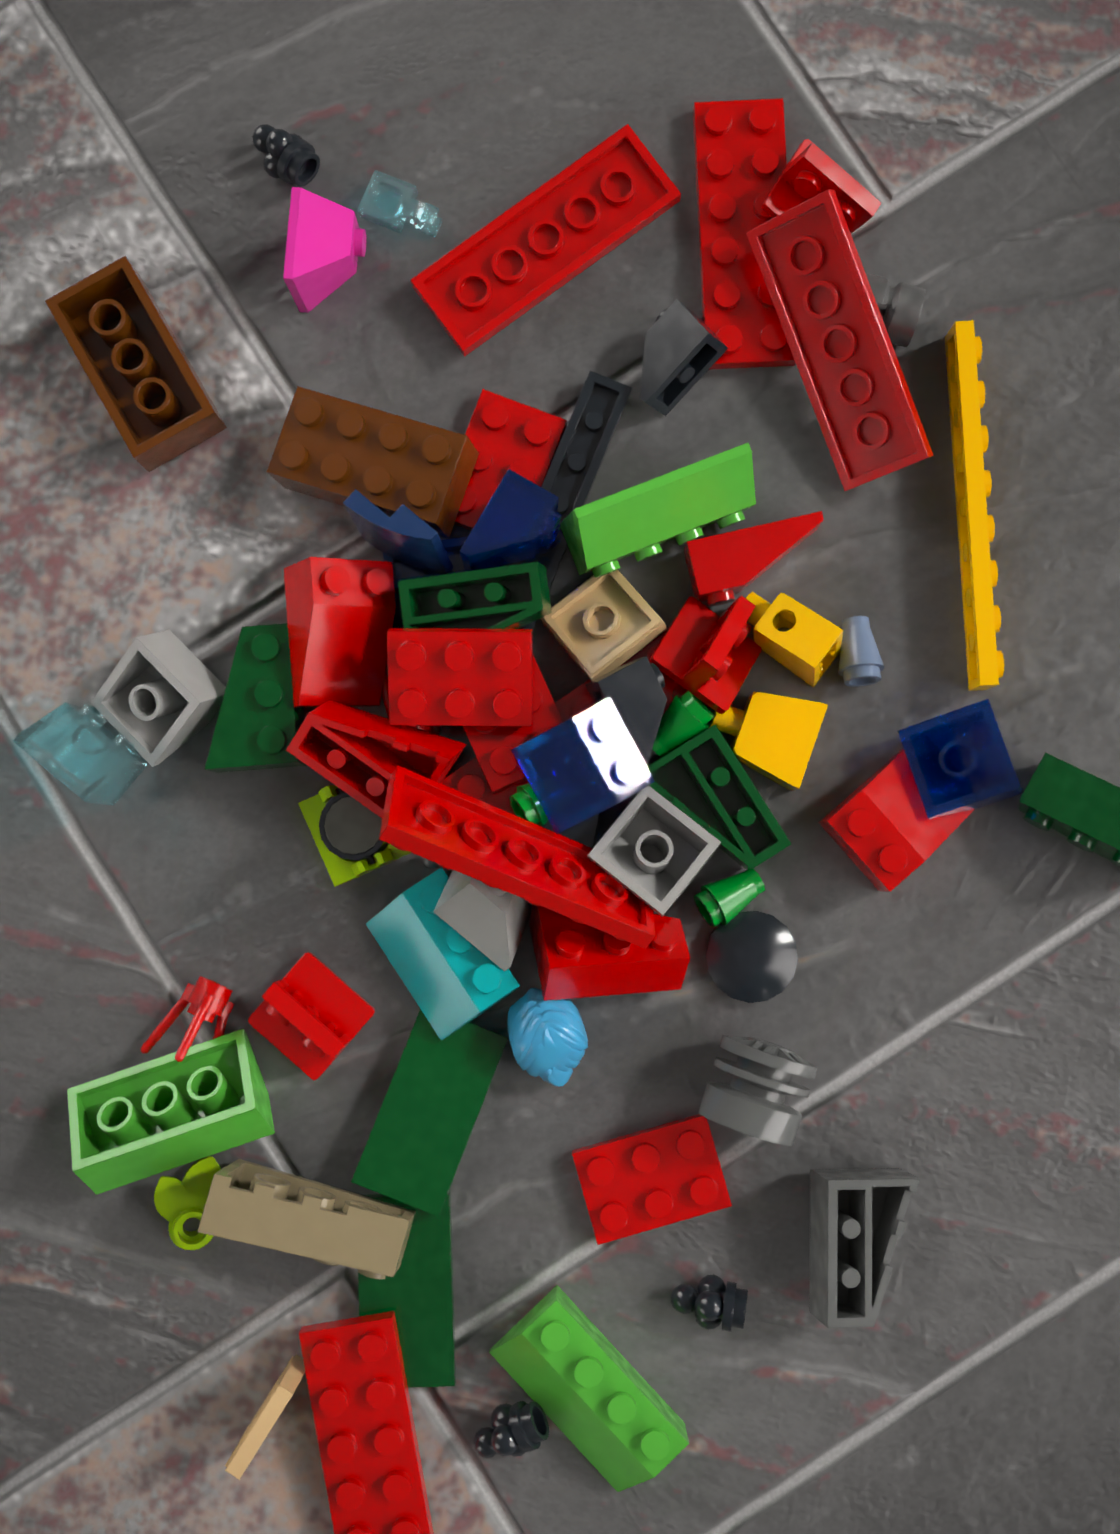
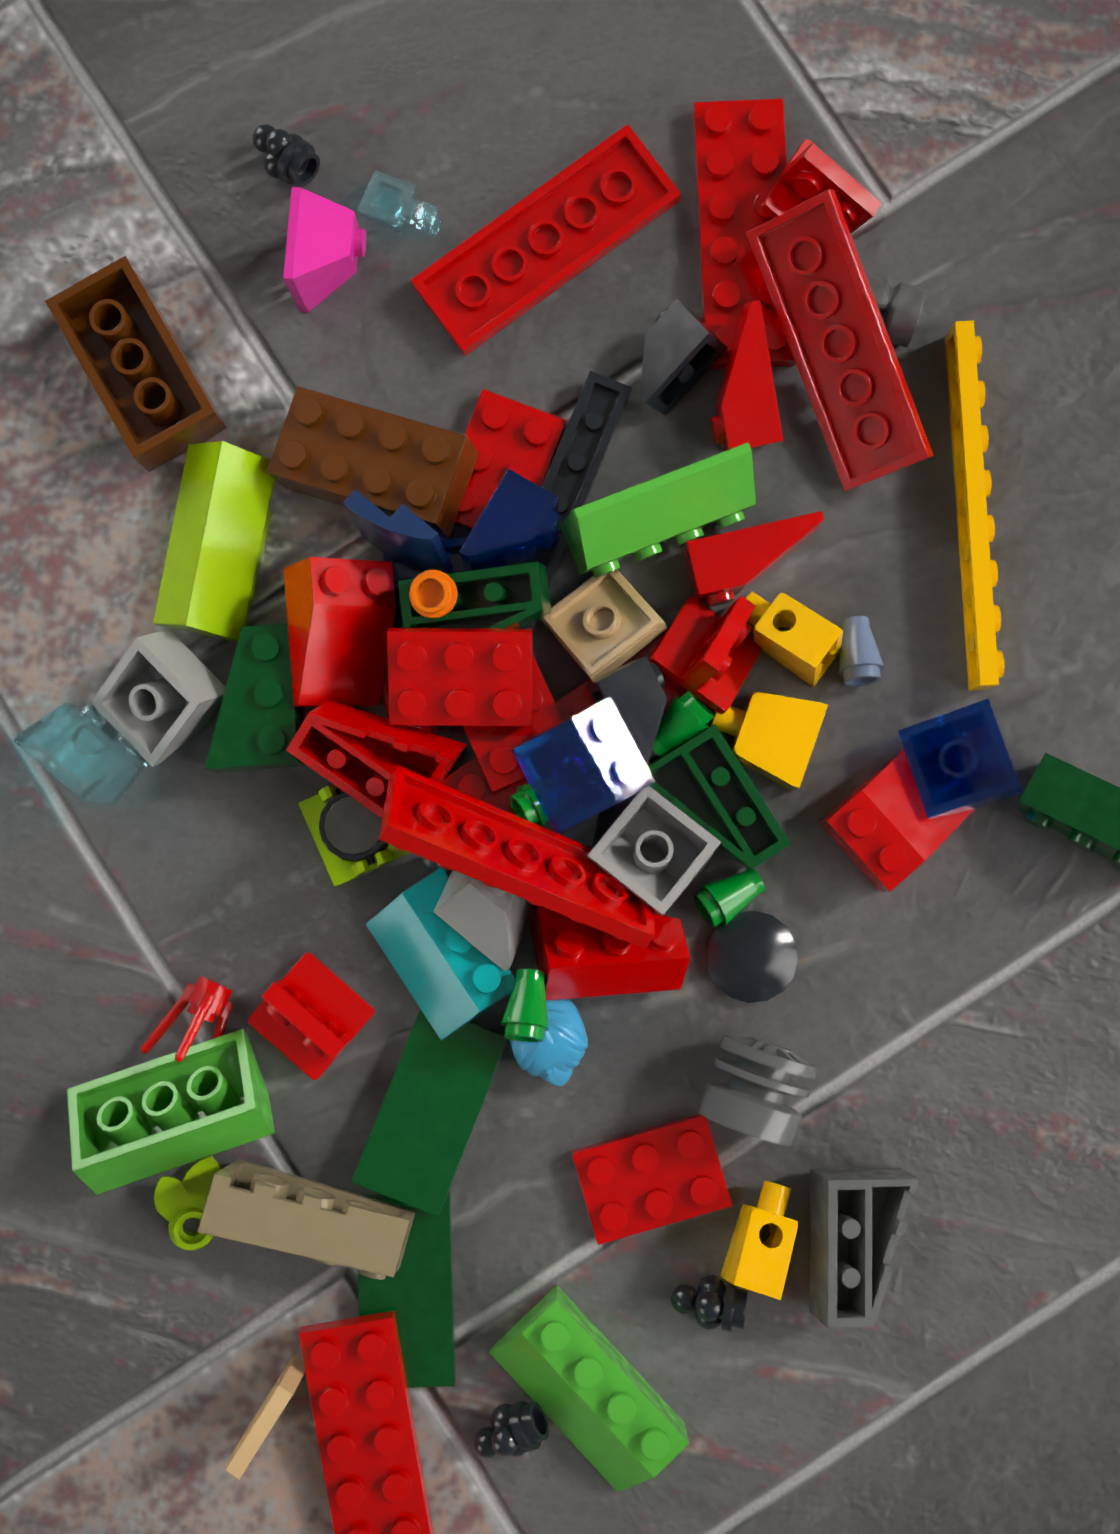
(216, 541): none -> lime slope
(433, 594): none -> orange plate
(527, 1008): none -> green cone
(747, 394): none -> red slope
(763, 1264): none -> yellow torso

